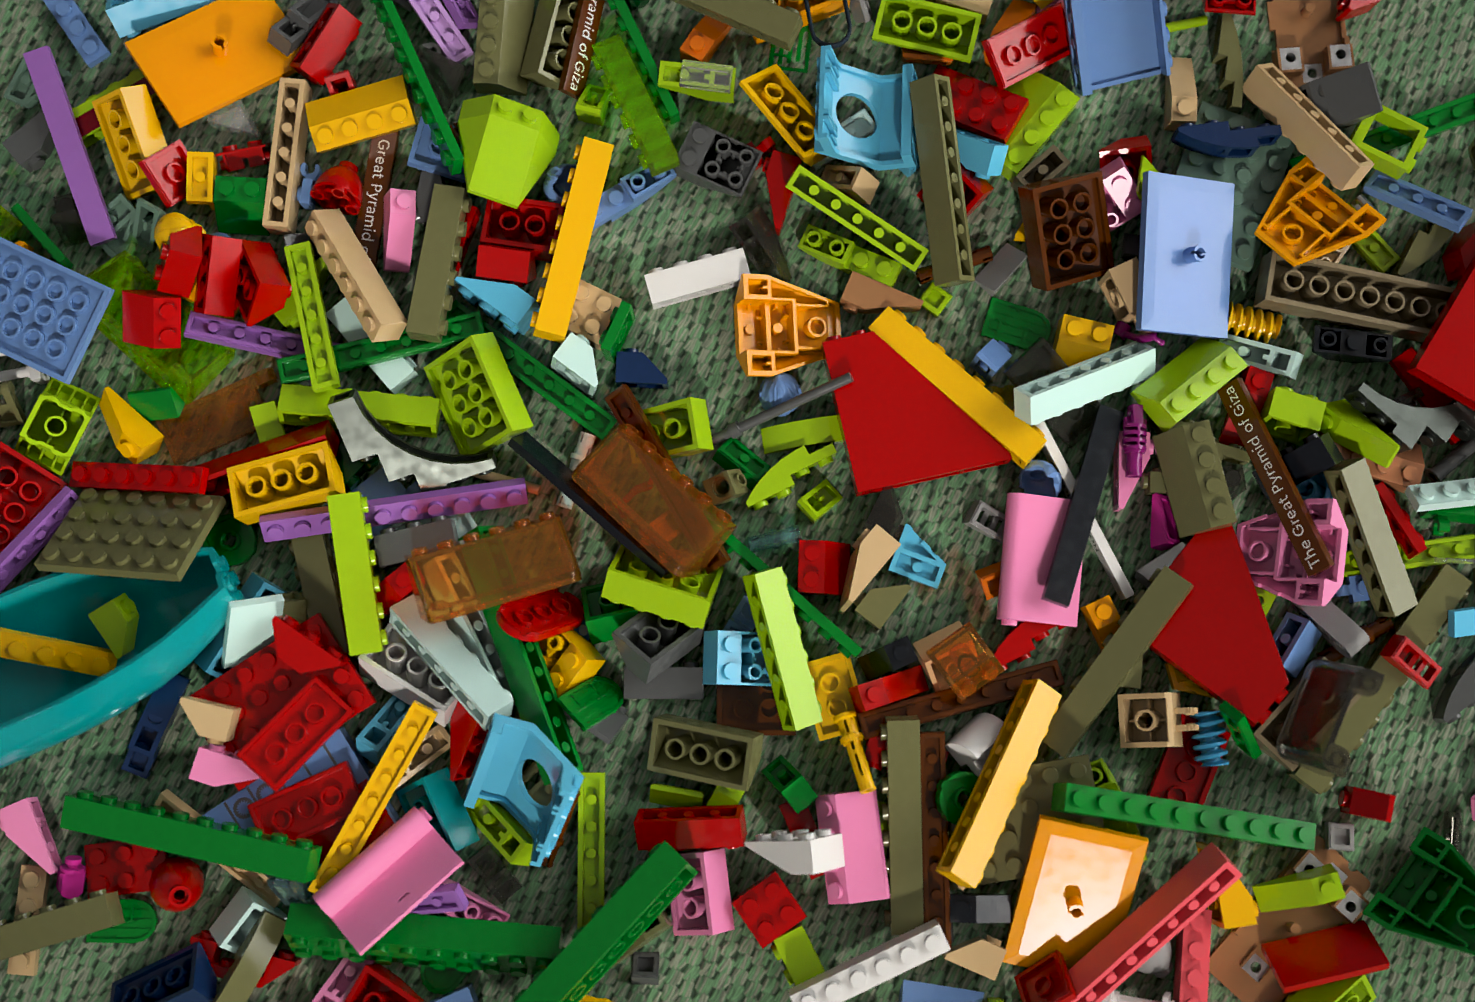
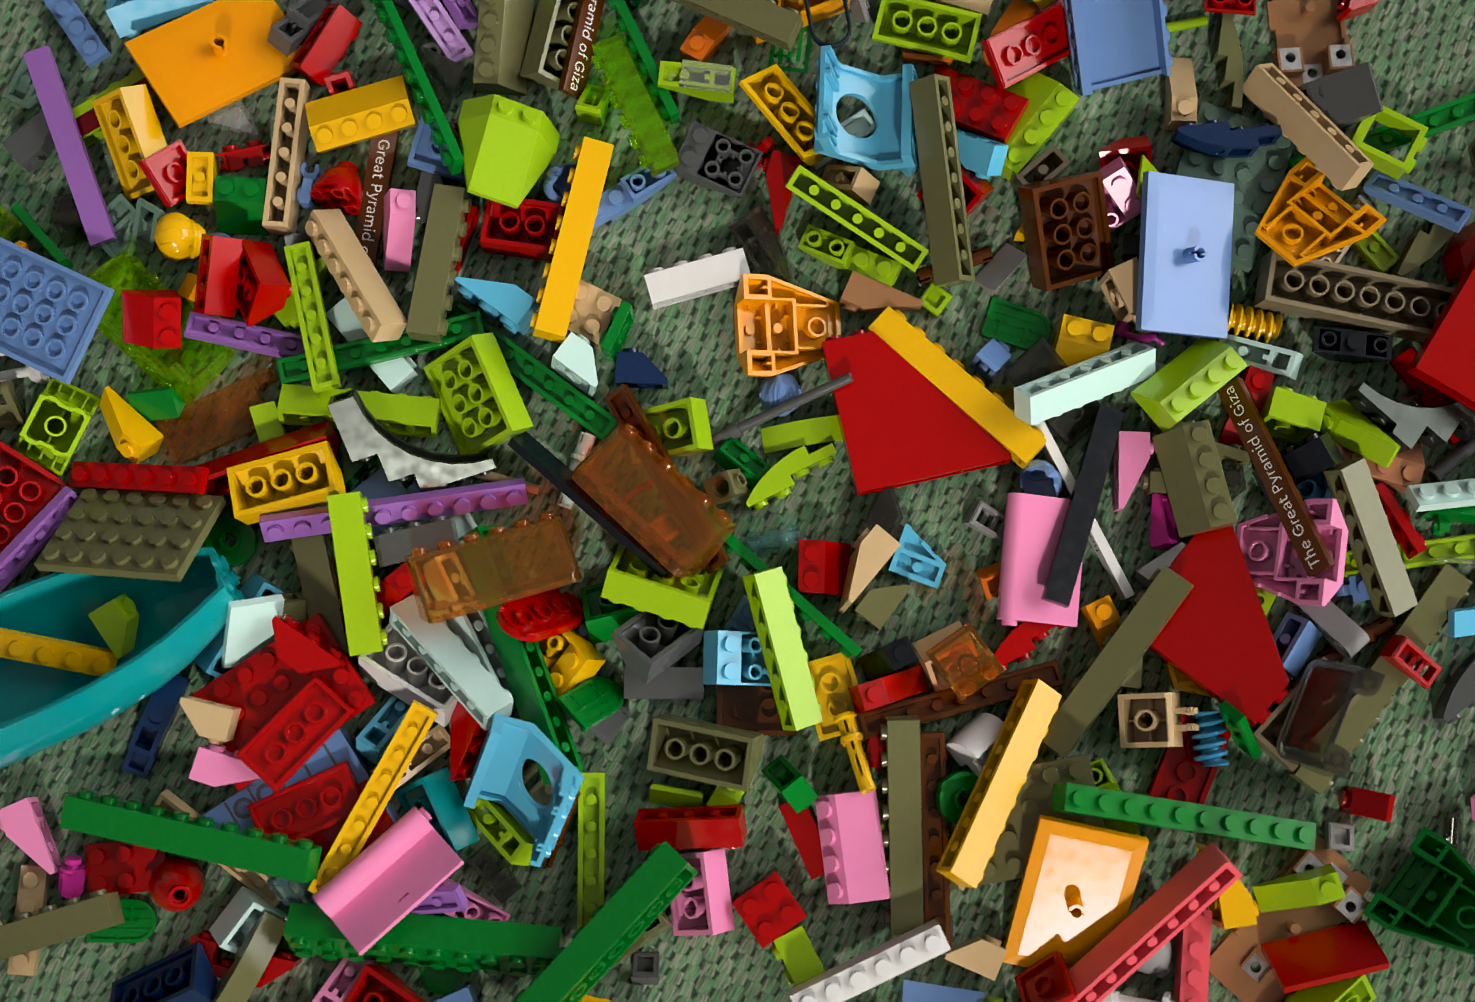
(179, 262): red slope -> none
(506, 263): red slope -> none
(801, 851): white slope -> none
(819, 501): lime slope -> none
(980, 908): black slope -> none
(1134, 440): magenta hinge -> none

